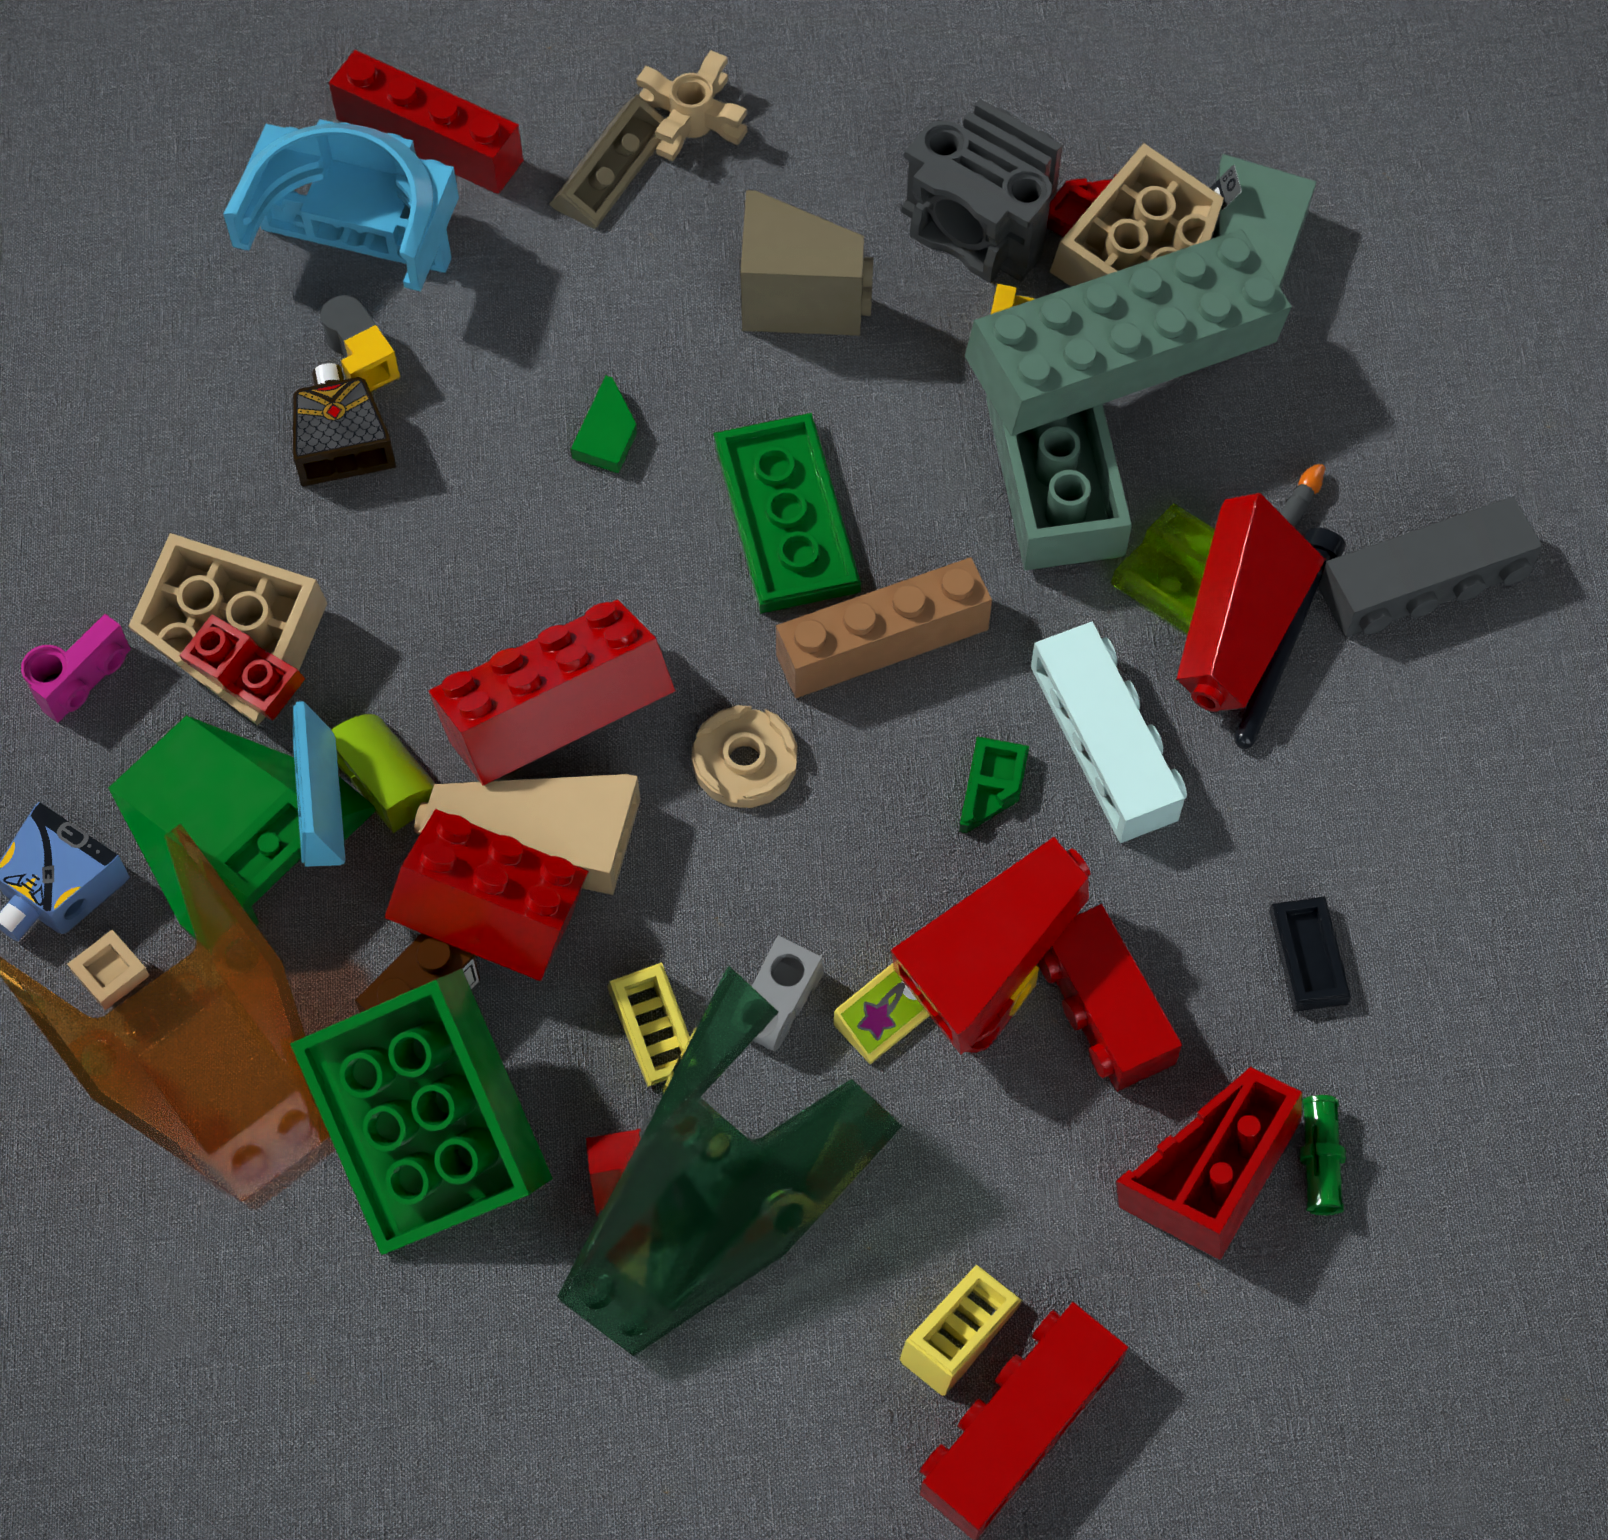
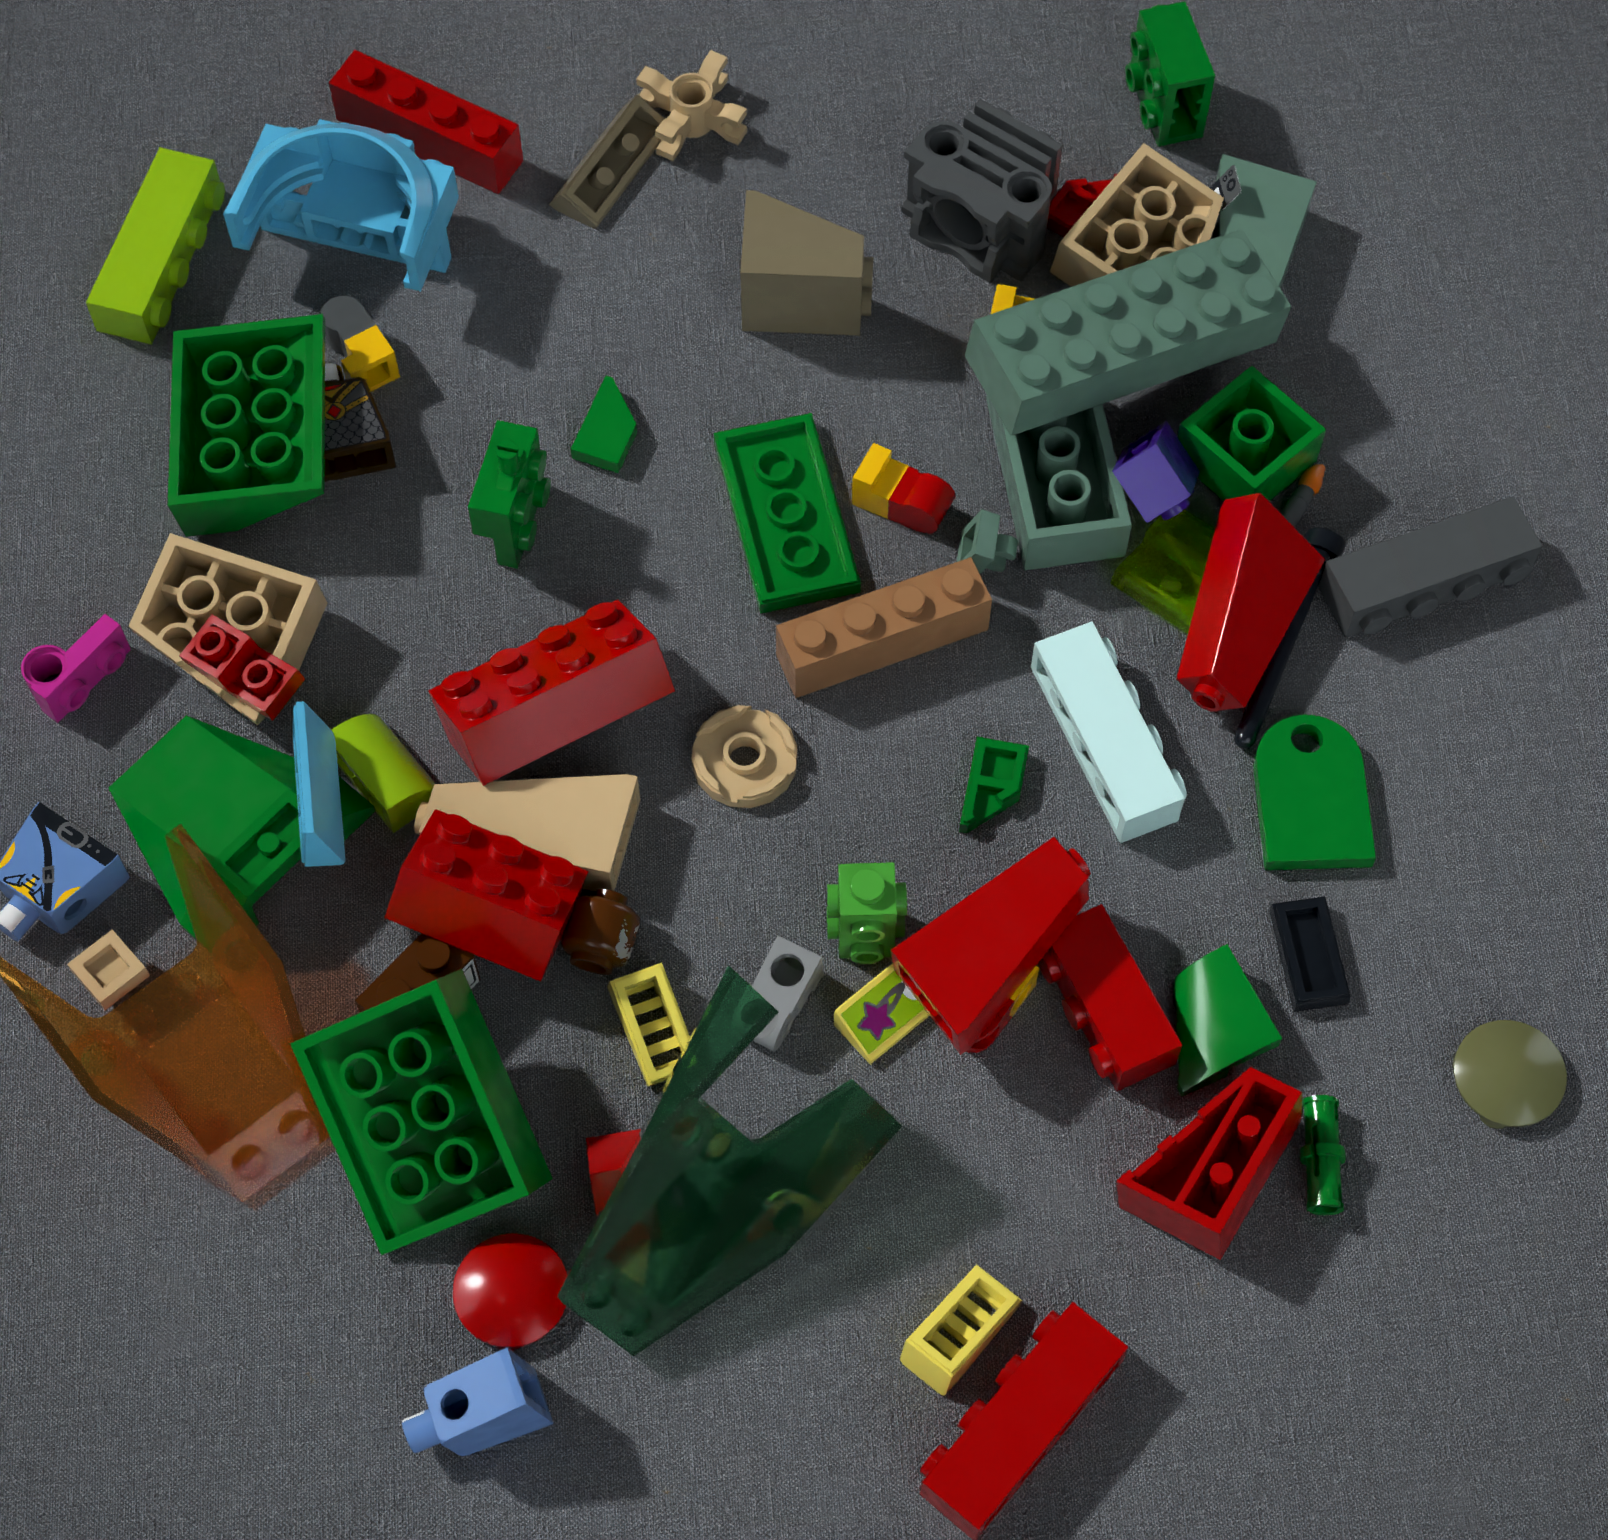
(156, 246): none -> lime brick
(246, 422): none -> green slope
(480, 1406): none -> medium blue torso
(509, 1290): none -> red dish
(510, 491): none -> green plate
(601, 932): none -> reddish brown head
(866, 911): none -> bright green brick
(900, 491): none -> leg
(985, 545): none -> sand green tile
(1157, 473): none -> dark purple brick
(1170, 74): none -> green brick
(1218, 1020): none -> green slope
(1251, 438): none -> green brick
(1313, 802): none -> green tile
(1509, 1074): none -> olive dish

